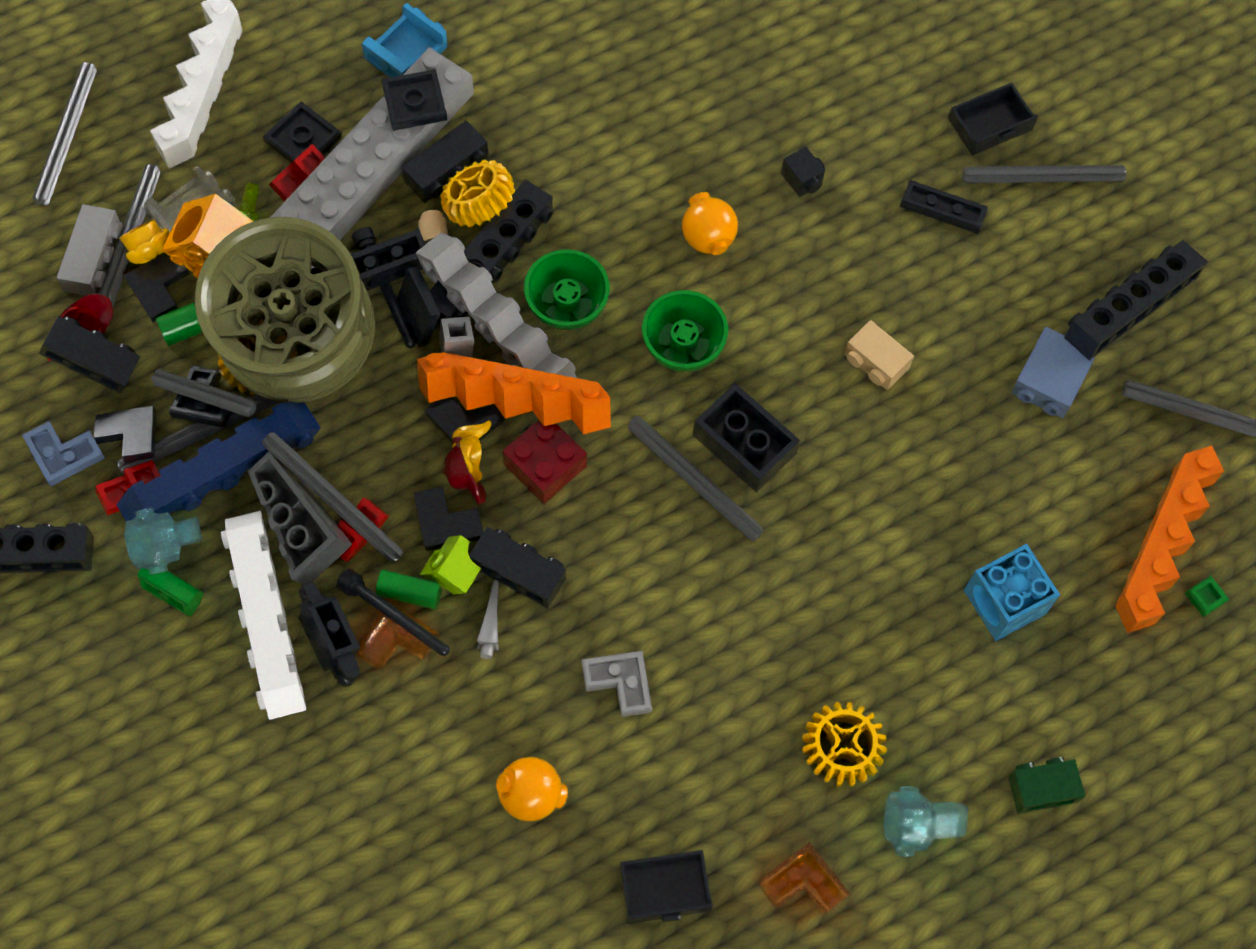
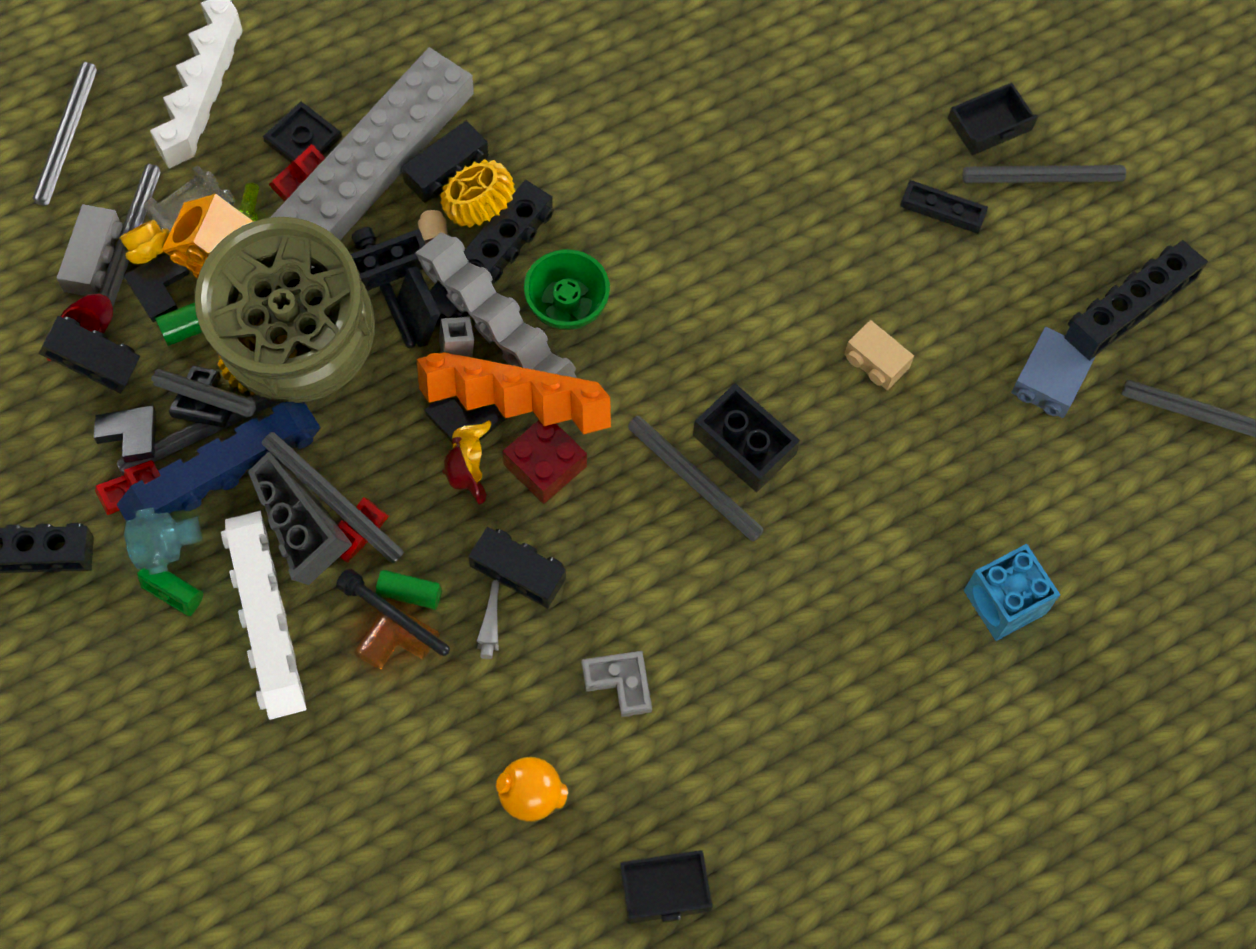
(61, 460): sand blue plate -> none
(329, 634): black hinge -> none
(404, 42): dark azure panel -> none
(414, 99): black tile -> none
(439, 524): black tile -> none
(452, 566): lime brick -> none
(686, 318): green piece -> none
(709, 224): light orange brick -> none
(803, 172): black brick -> none
(807, 872): clear orange brick -> none
(853, 752): yellow gear -> none
(915, 822): clear light blue piece -> none
(1046, 785): dark green brick -> none
(1167, 538): orange brick -> none
(1207, 596): green tile -> none

